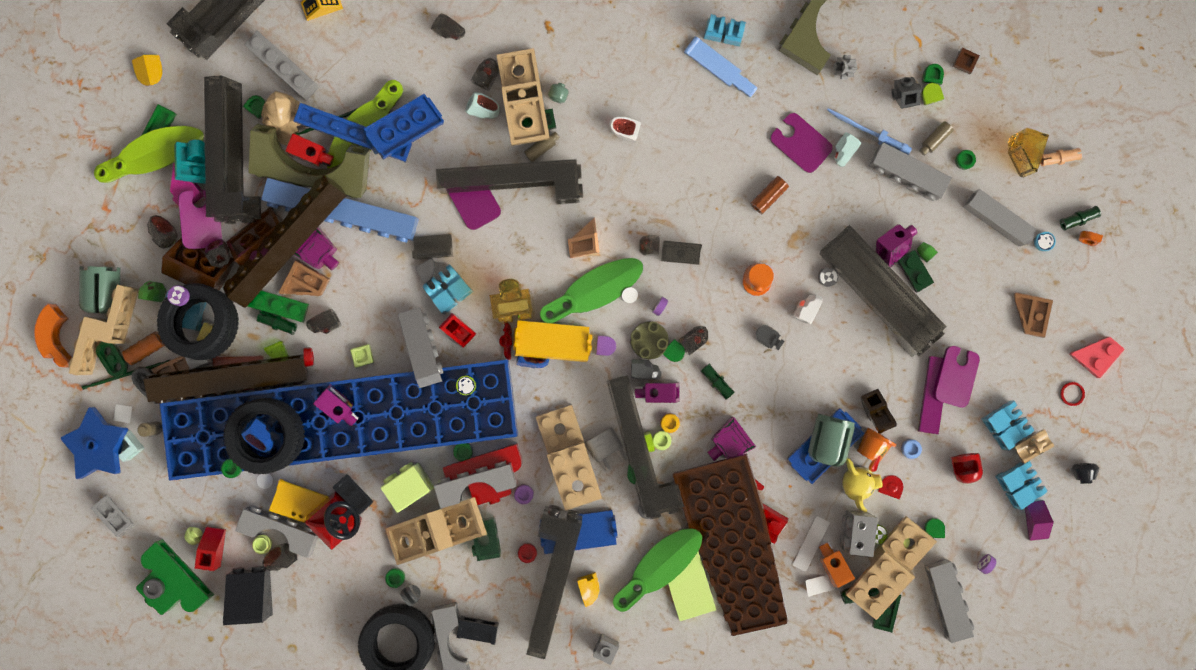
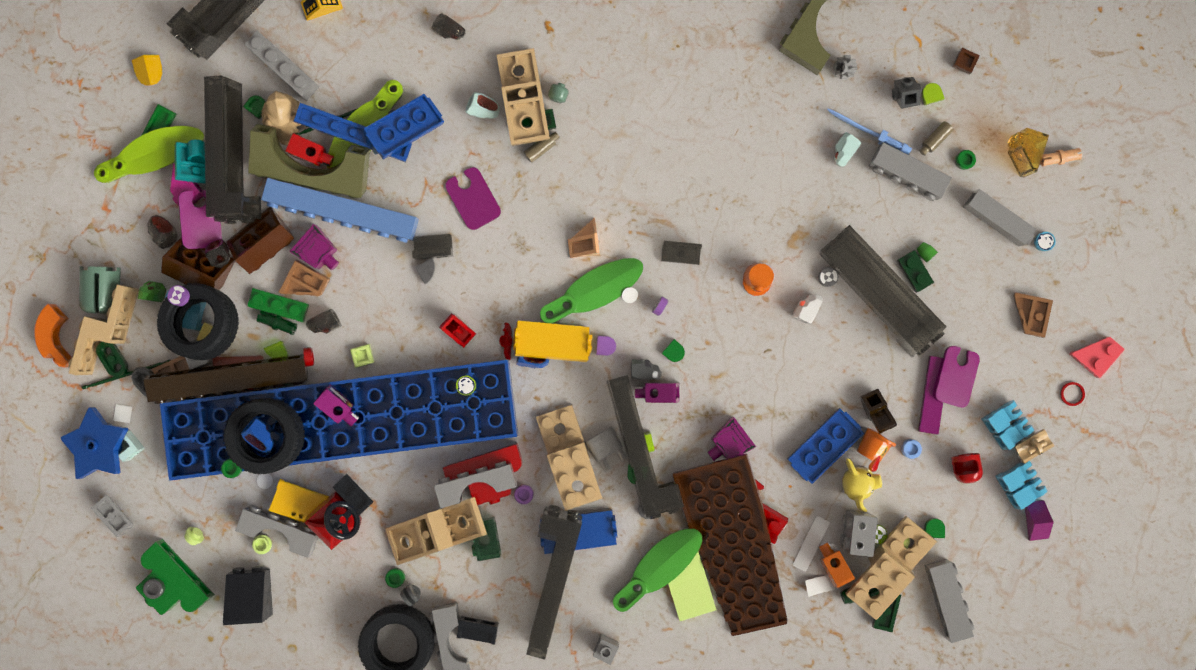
(143, 348): dark orange axle -> none
(149, 429): dark tan cylinder -> none
(210, 549): red slope -> none
(279, 558): clear smoke rock -> none
(284, 241): dark brown brick -> none
(407, 486): yellowish green piece -> none
(419, 347): light grey brick -> none
(456, 288): medium azure legs -> none
(463, 451): green tile -> none
(485, 74): clear smoke rock -> none
(512, 302): clear yellow piece -> none
(527, 552): red tile -> none
(559, 173): clear smoke brick -> none
(589, 588): yellow brick -> none
(625, 128): rock -> none
(649, 245): clear smoke rock -> none
(649, 340): olive dish -> none
(661, 440): yellowish green tile -> none
(669, 423): yellow tile -> none
(694, 339): clear smoke rock -> none
(717, 27): medium azure legs -> none
(717, 381): dark green pin -> none
(719, 66): light blue piece -> none
(769, 195): dark orange axle -> none
(769, 337): dark grey arm -> none
(805, 147): magenta piece -> none
(831, 440): sand green cylinder -> none
(892, 486): red piece -> none
(895, 243): magenta torso -> none
(933, 74): green tile -> none
(987, 564): medium lavender tile -> none
(1080, 218): dark green pin -> none
(1085, 472): black cone -> none
(1090, 238): orange tile -> none

